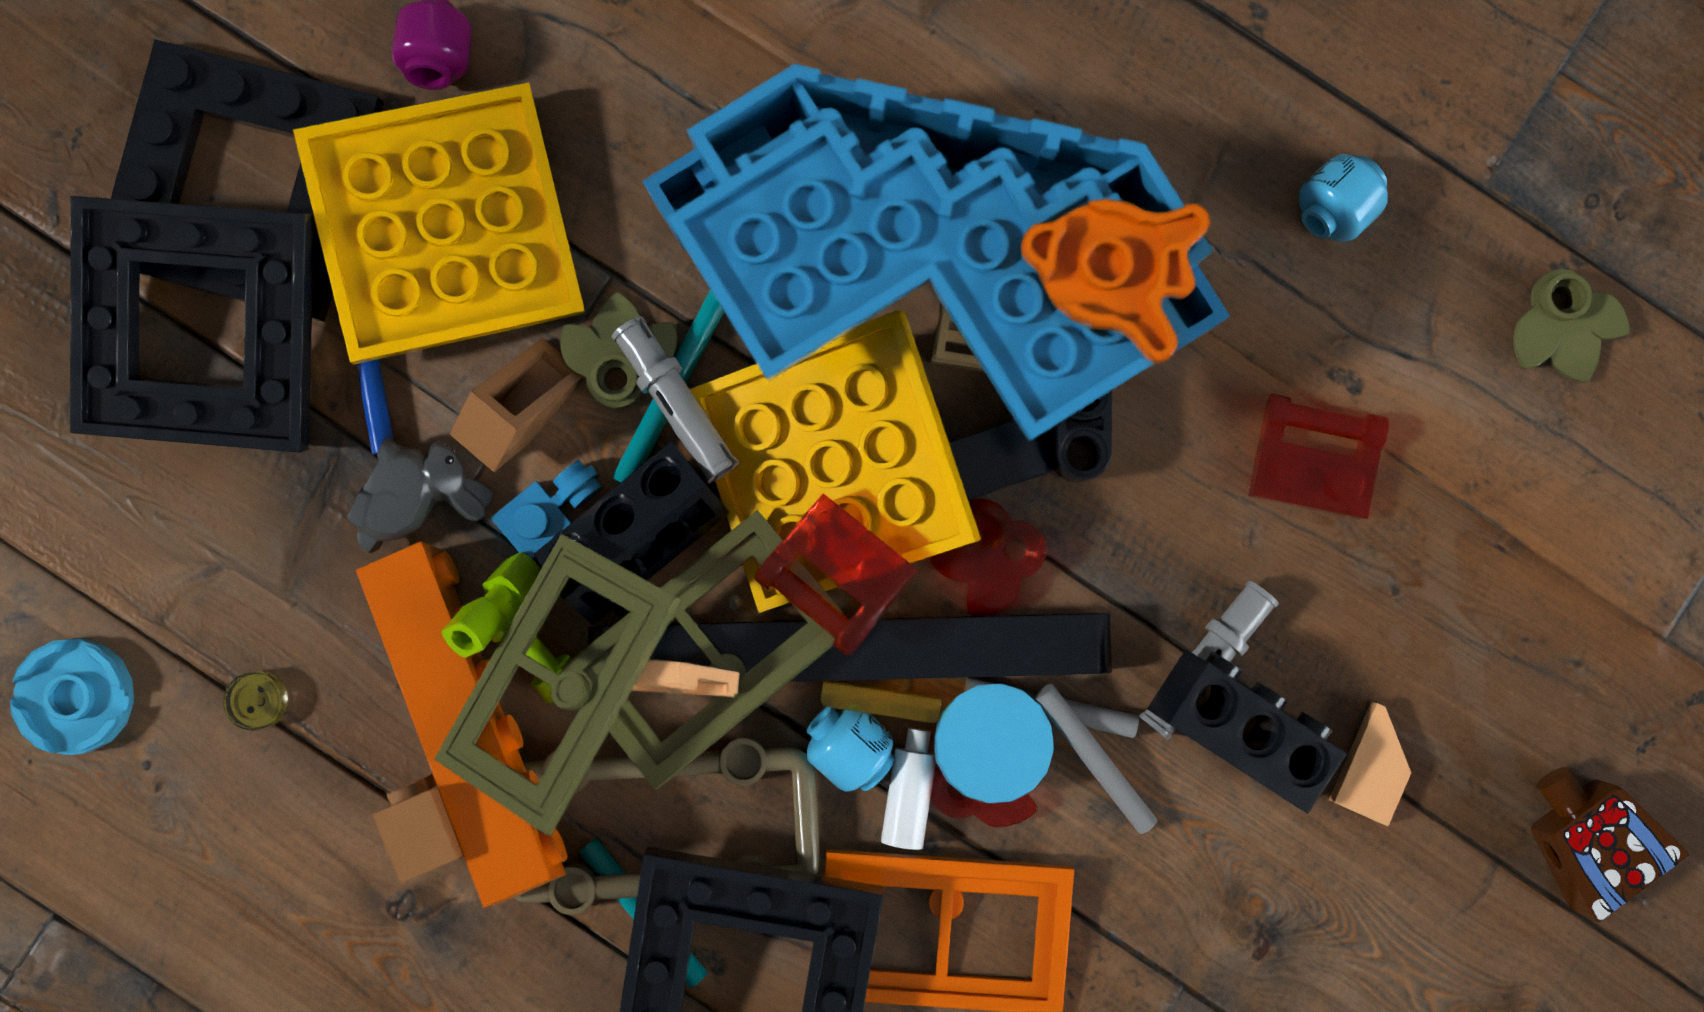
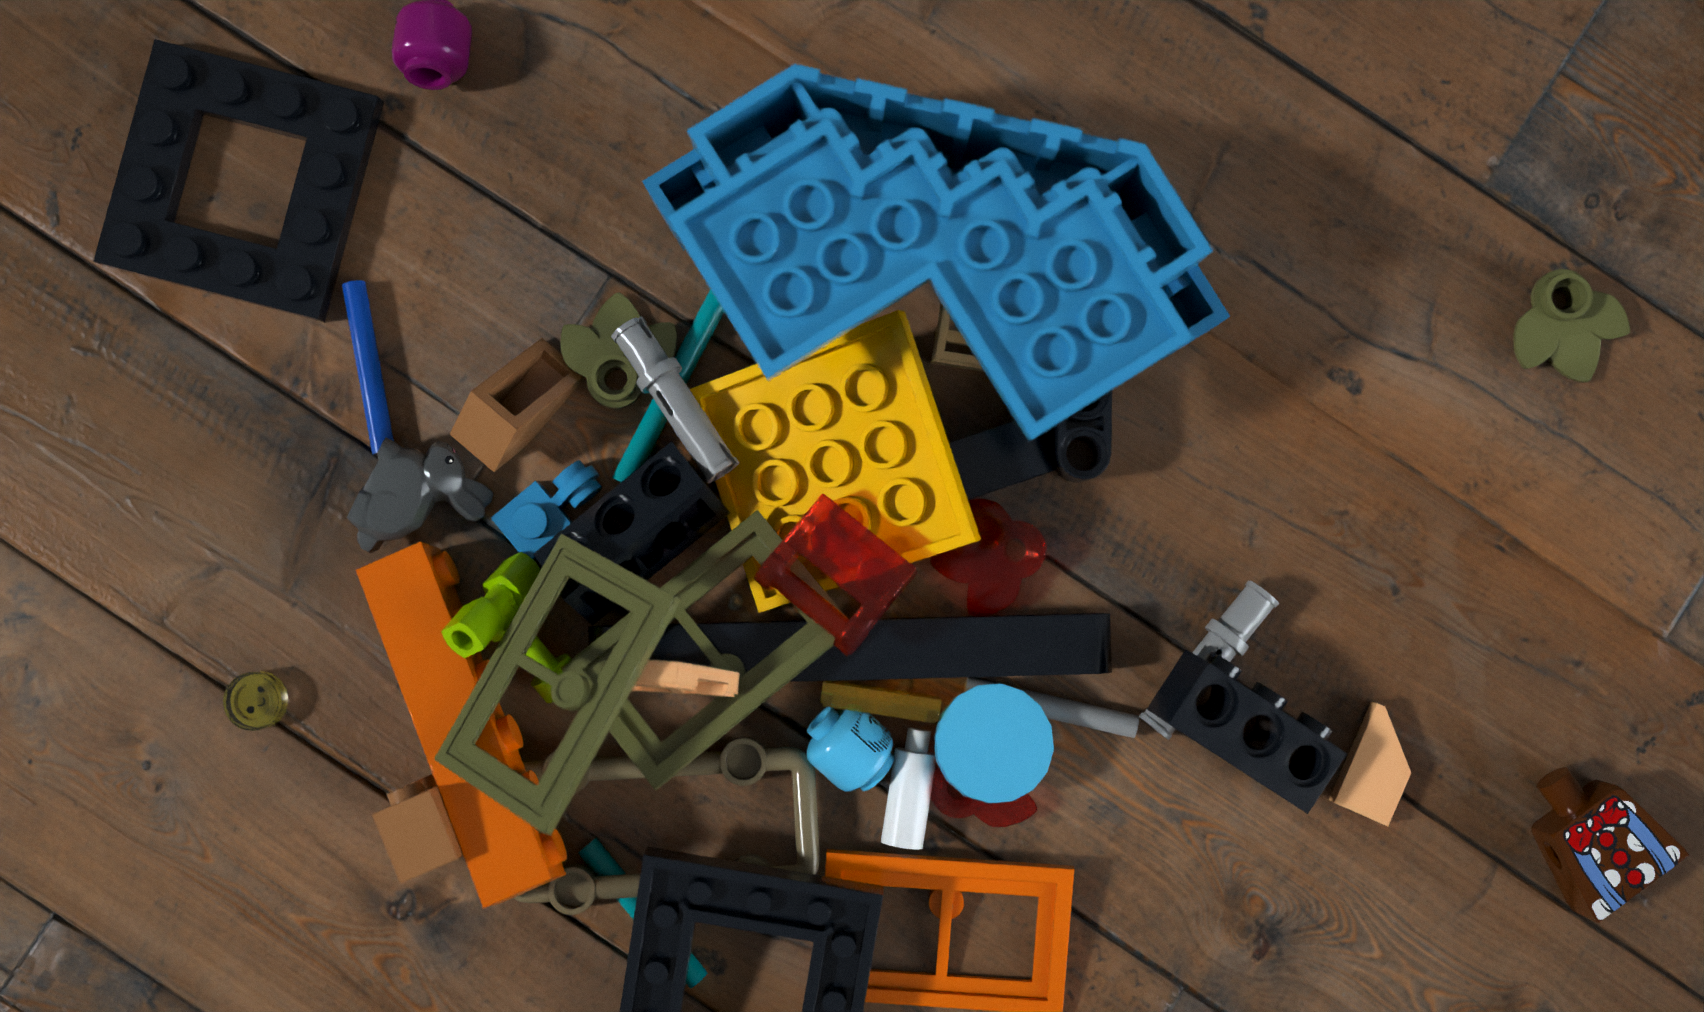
(72, 696): medium azure tile -> none
(105, 386): black plate -> none
(439, 222): yellow plate -> none
(1095, 759): light grey bar -> none
(1115, 266): orange tile -> none
(1315, 476): clear red plate -> none
(1343, 197): medium azure head -> none

